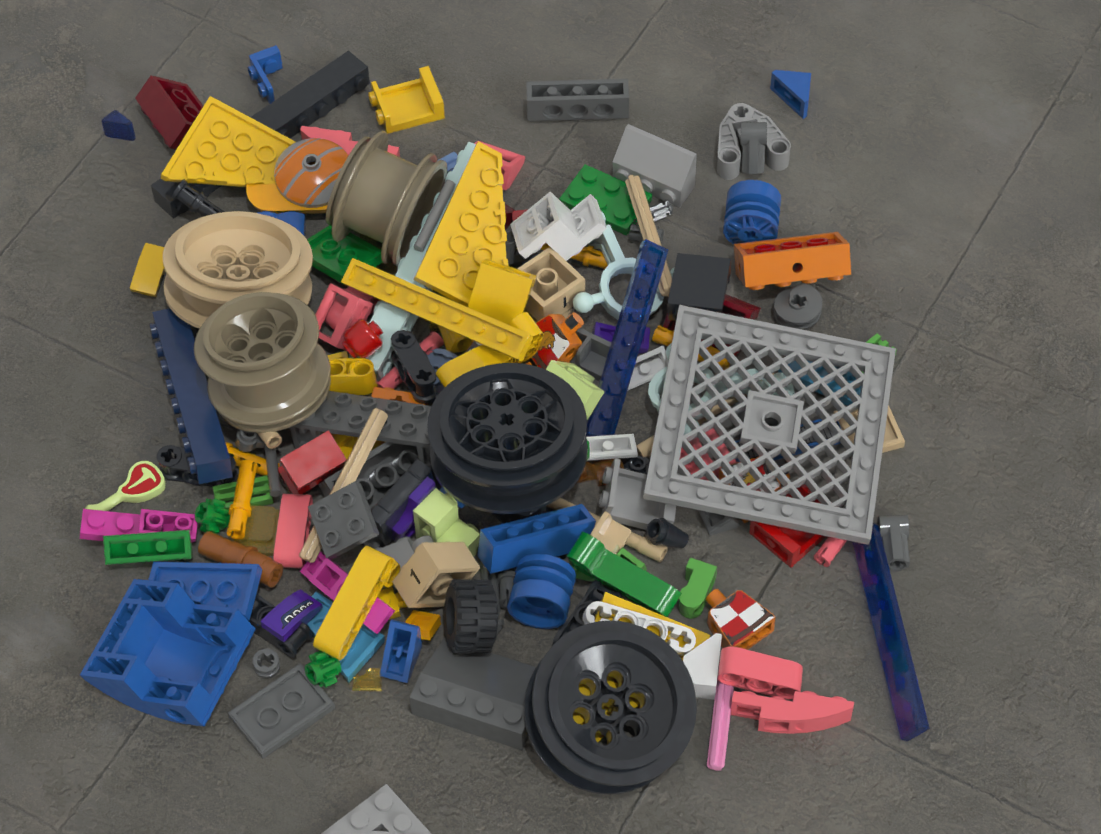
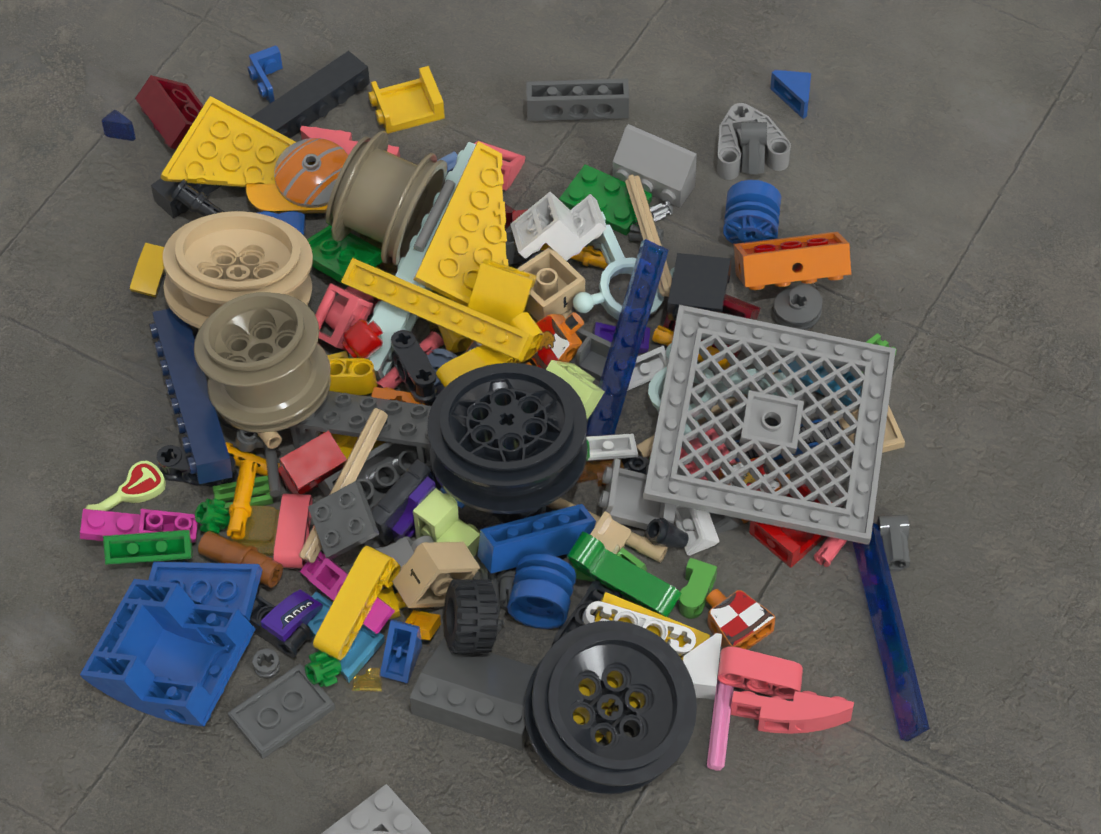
(698, 527): none -> white slope

